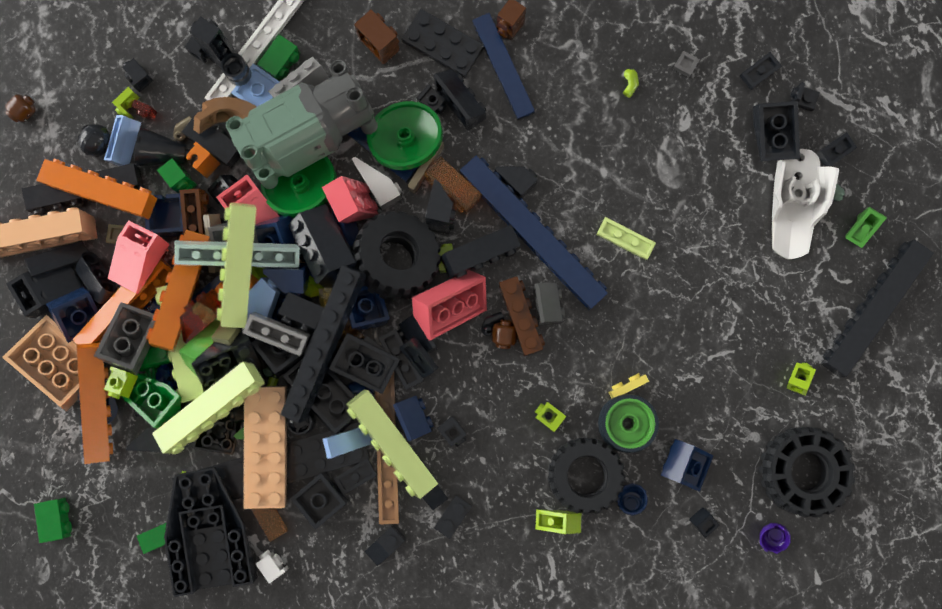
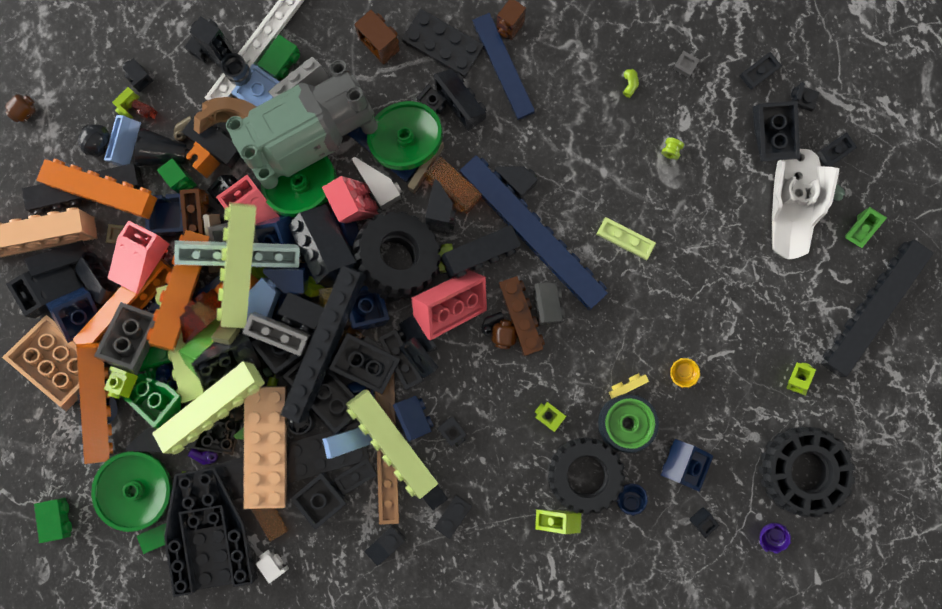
(131, 491): none -> green dish
(203, 457): none -> dark purple arm
(672, 148): none -> lime wheel
(685, 372): none -> yellow hair

